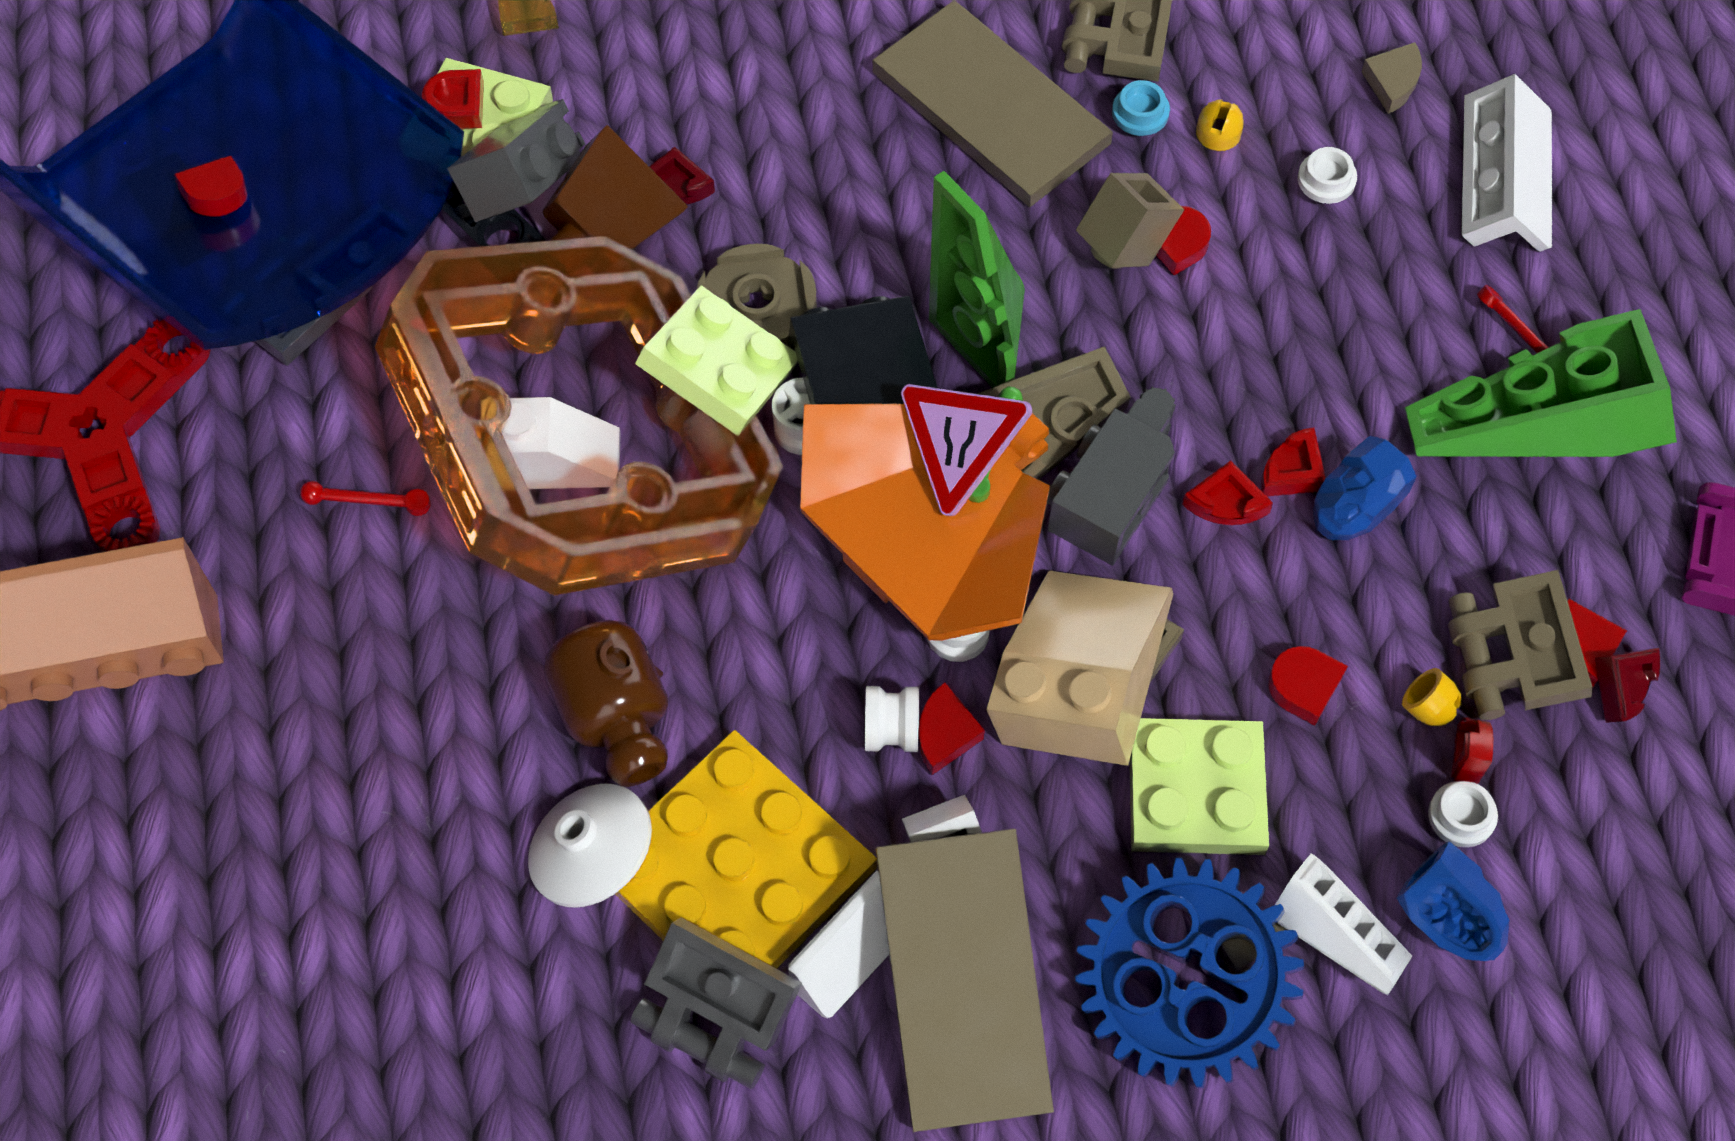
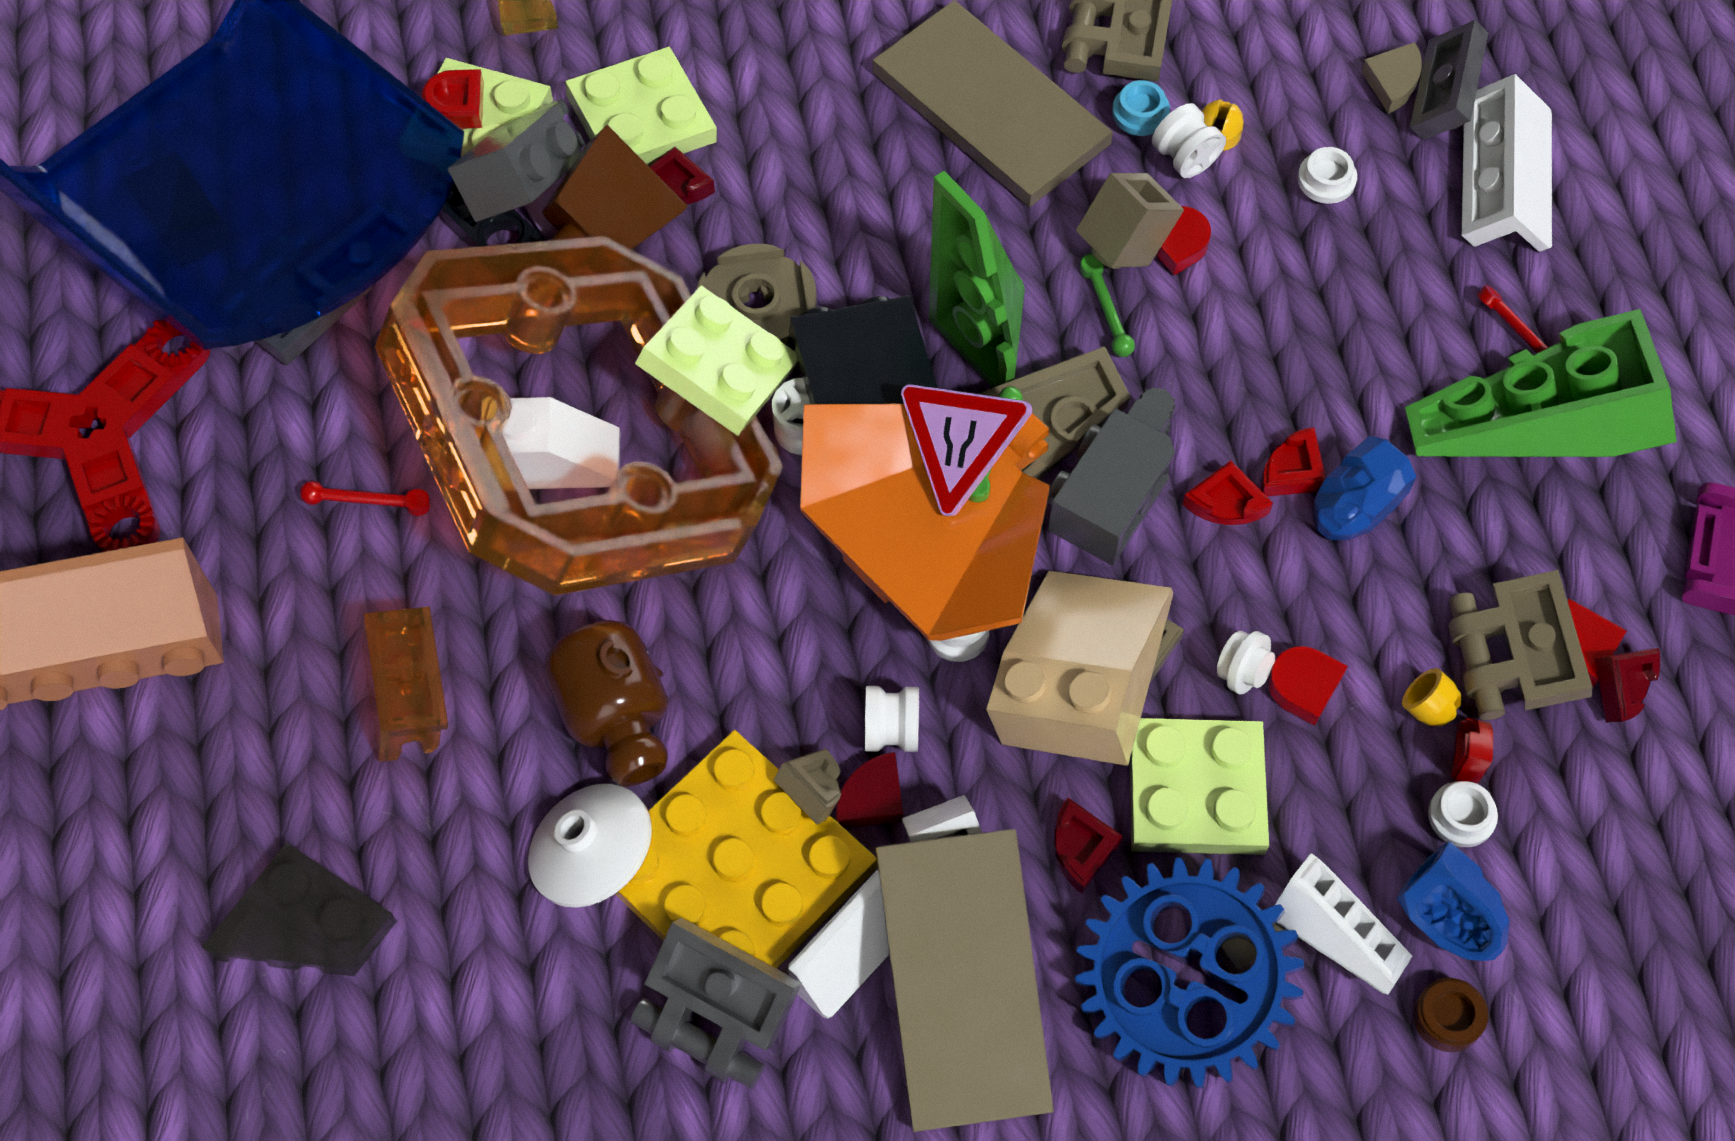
(213, 187): red tile -> none
(301, 918): none -> clear smoke wing
(403, 680): none -> clear orange hinge
(645, 104): none -> yellowish green plate
(812, 783): none -> dark tan tile
(871, 794): none -> dark red tile
(946, 729): red tile -> none
(1082, 844): none -> dark red tile
(1091, 268): none -> bright green hinge
(1188, 140): none -> white wheel
(1246, 661): none -> white plate
(1449, 80): none -> flat silver plate
(1450, 1015): none -> reddish brown tile

